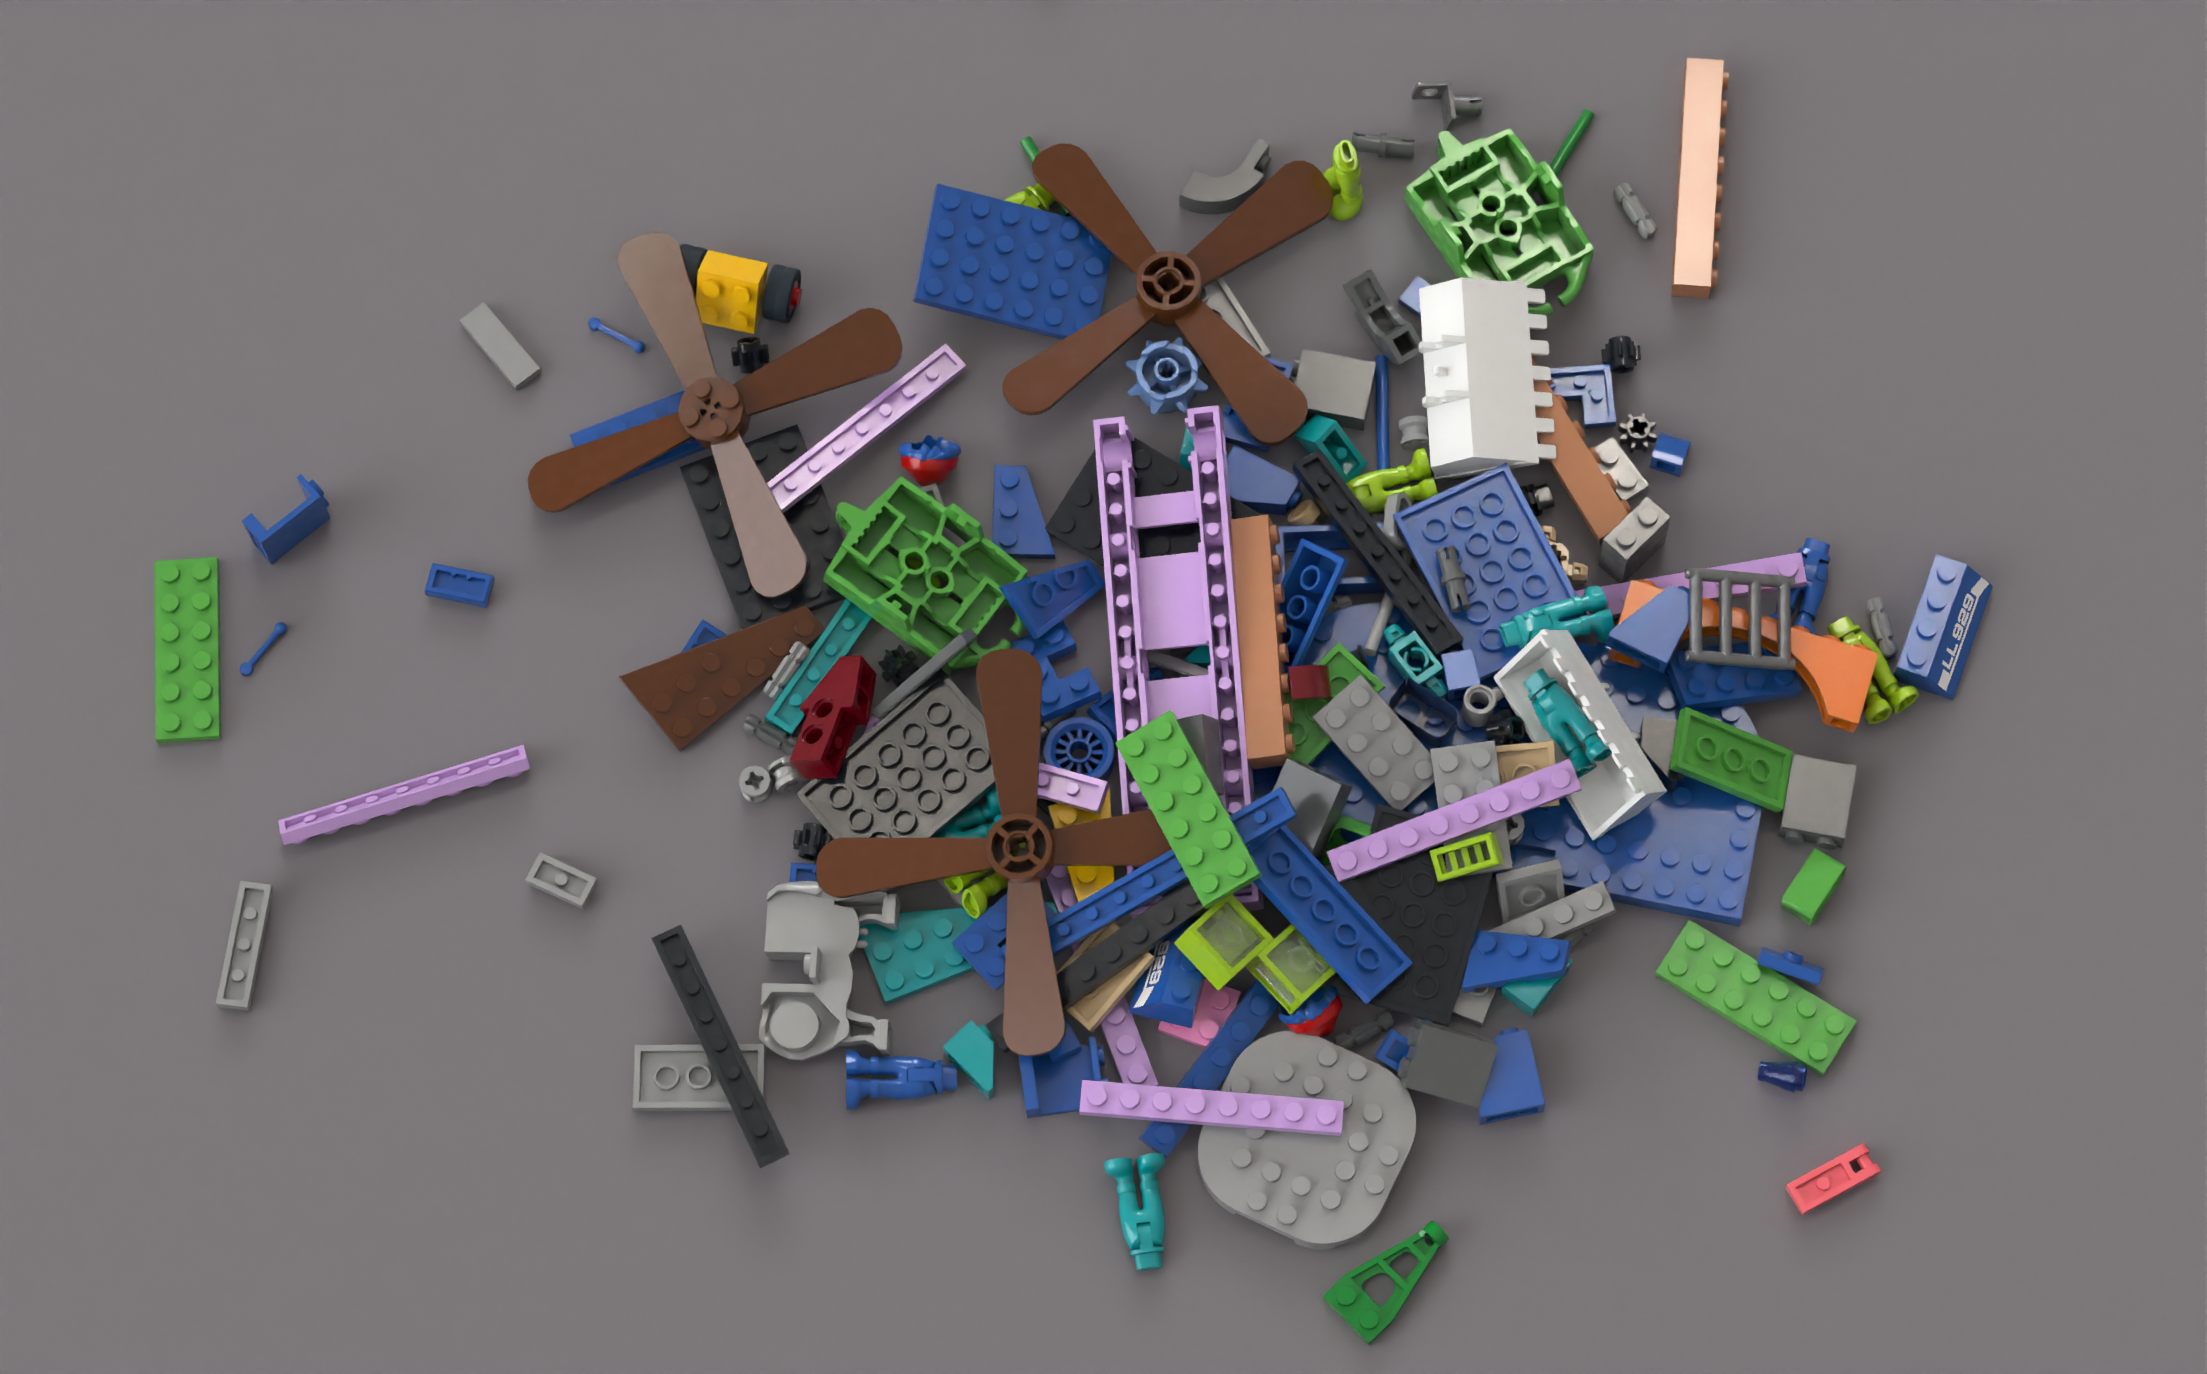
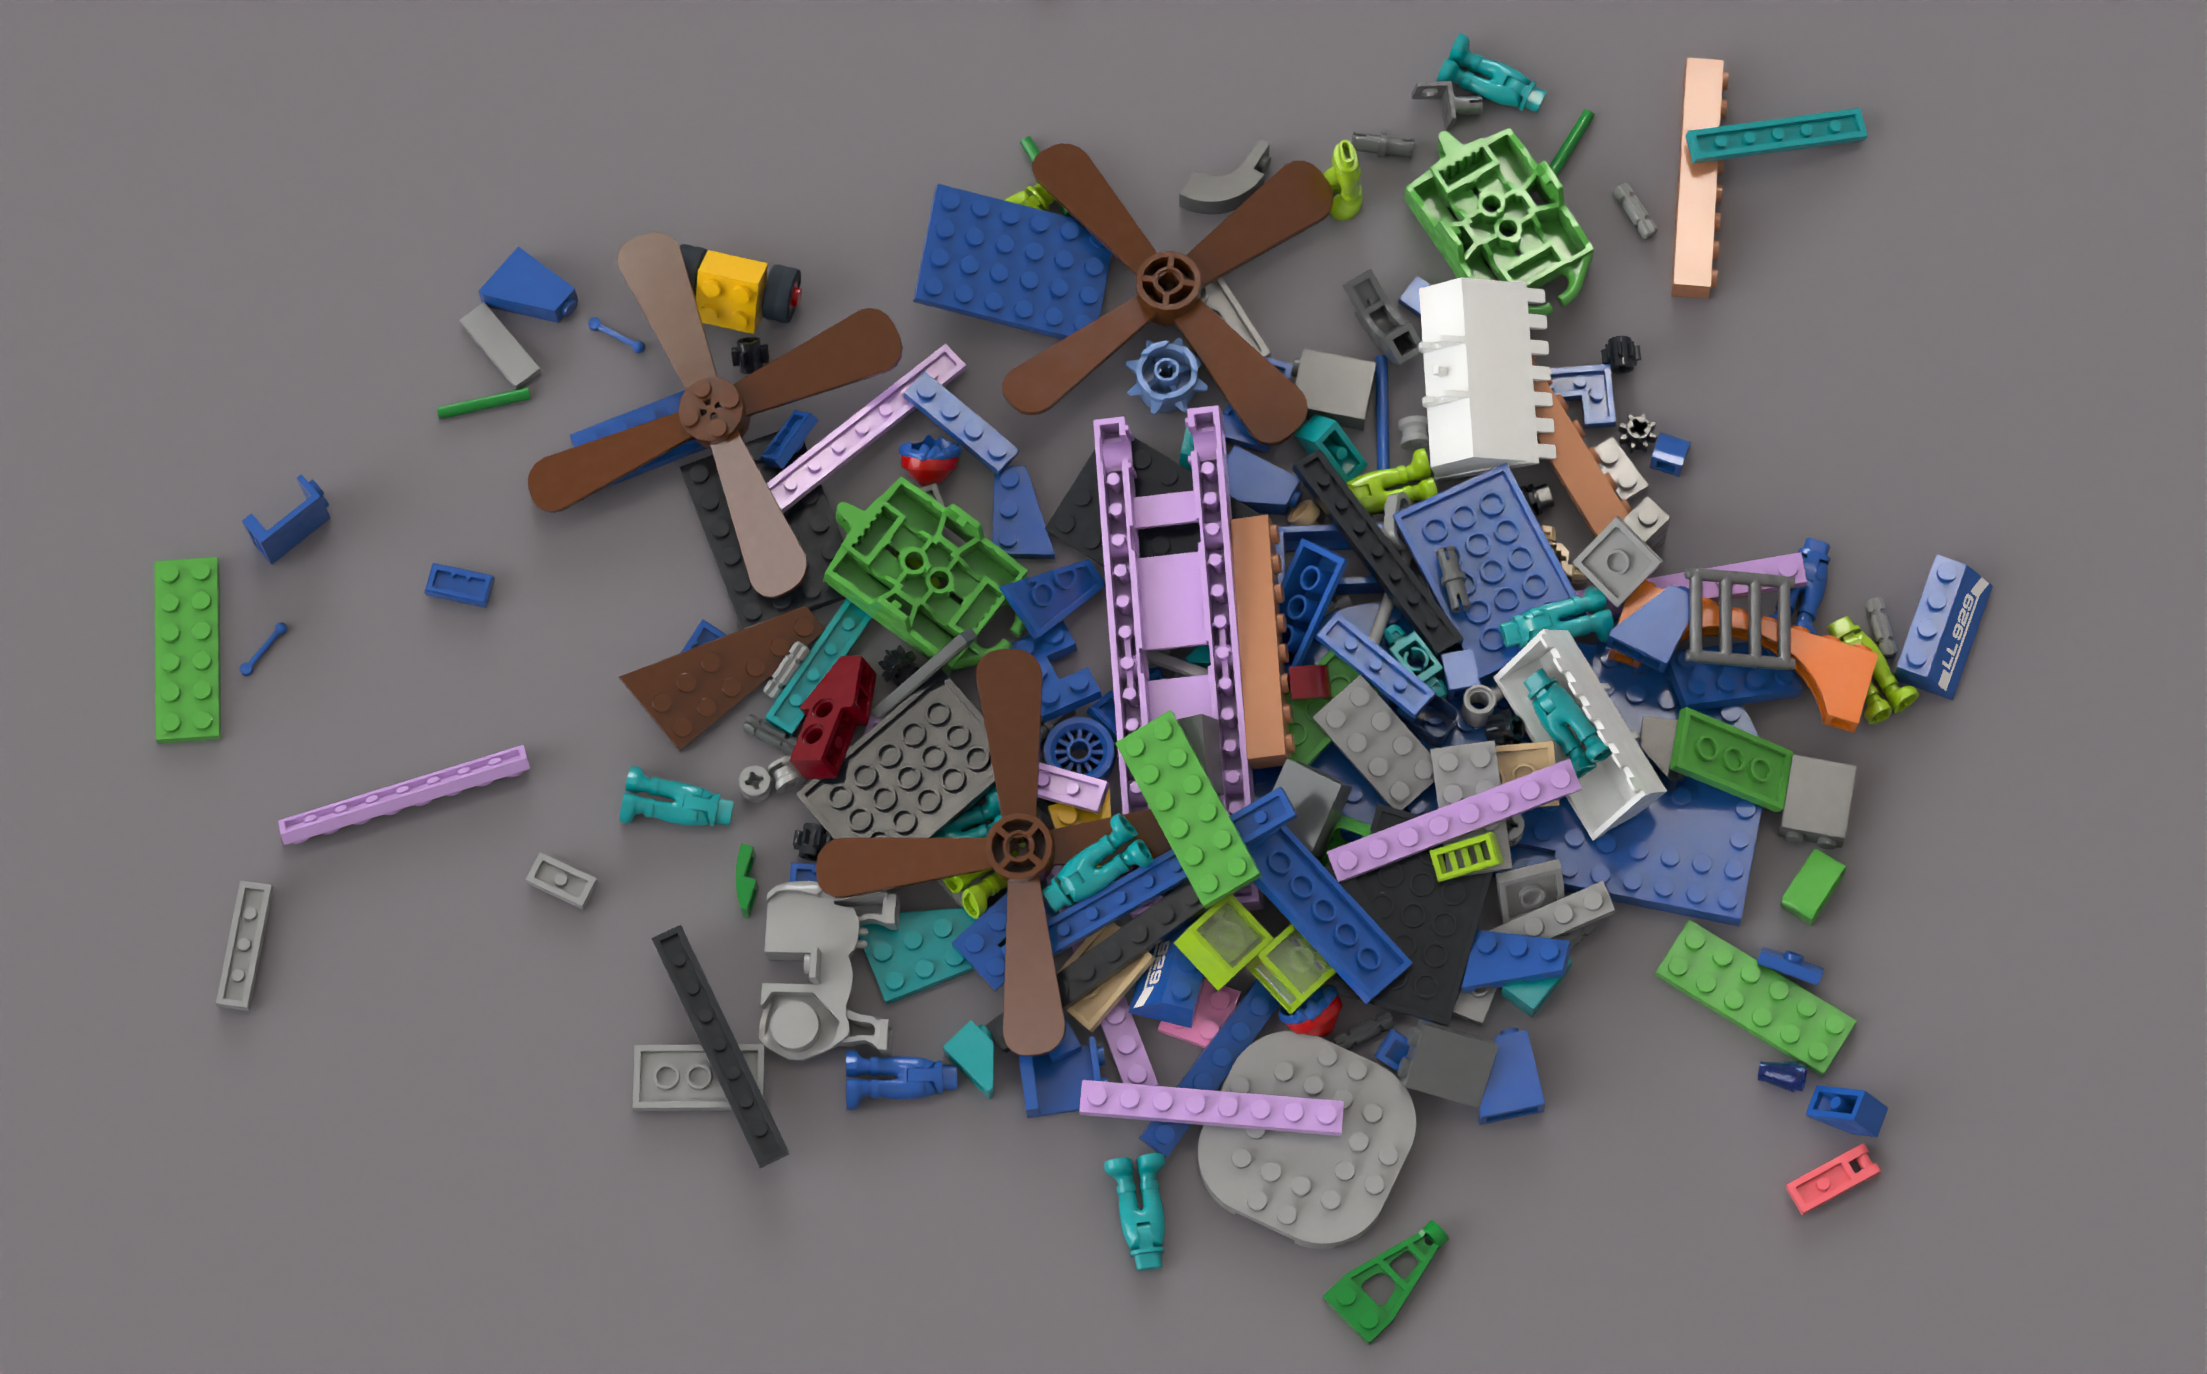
(483, 403): none -> green bar
(529, 289): none -> blue slope
(690, 807): none -> teal piece
(746, 887): none -> green slope
(789, 439): none -> blue plate
(961, 423): none -> plate
(1081, 876): none -> teal piece
(1375, 665): none -> plate
(1505, 85): none -> teal piece
(1617, 561): none -> light grey plate
(1776, 135): none -> teal plate
(1847, 1110): none -> blue slope

